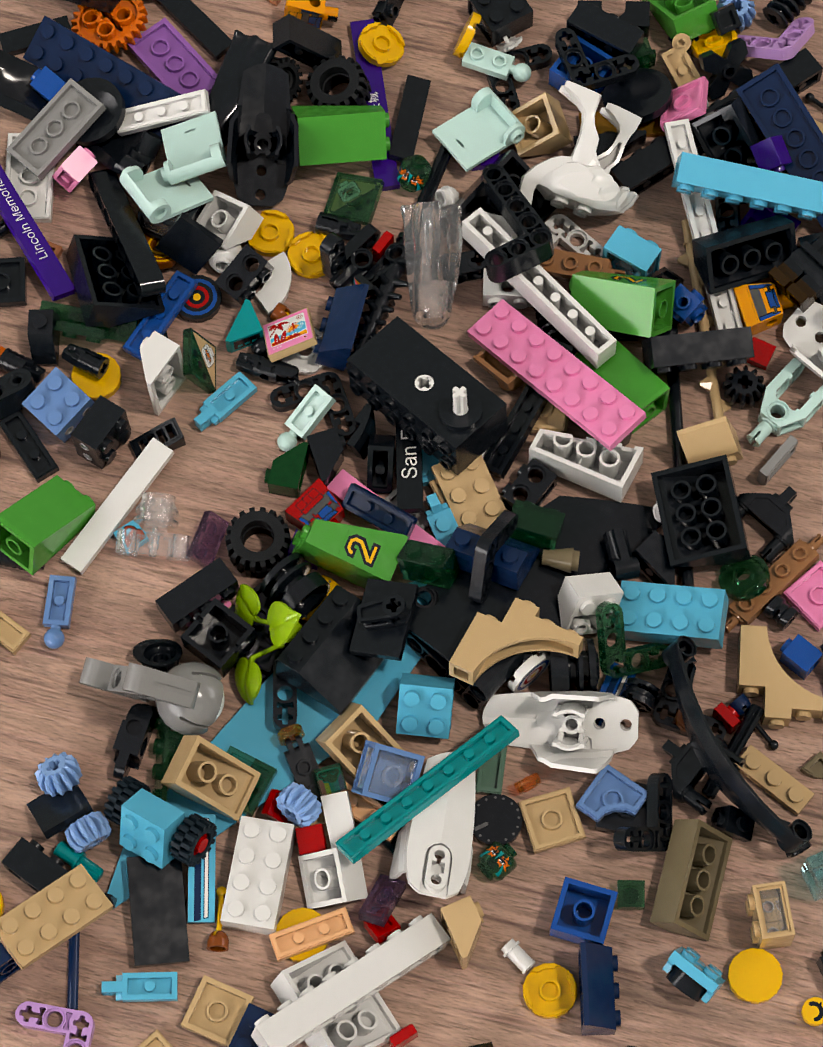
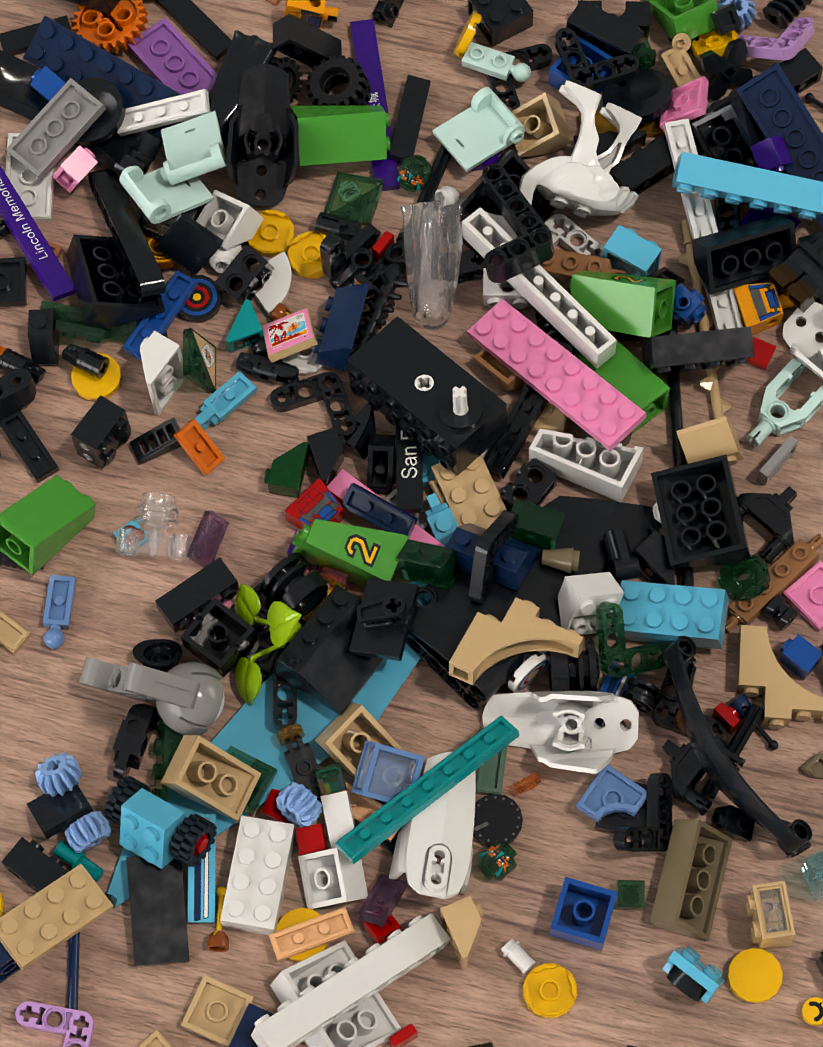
(58, 404): medium blue piece -> none
(117, 506): white tile -> none
(143, 987): medium azure hinge -> none
(199, 446): none -> orange plate
(255, 523): black tyre -> none
(305, 417): light aqua plate -> none
(335, 578): none -> tile
(381, 44): yellow tile -> none
(425, 705): medium azure piece -> none
(509, 43): white plant -> none
(552, 820): tan plate -> none
(598, 989): dark blue slope -> none
(734, 389): black gear -> none
(775, 781): tan plate -> none

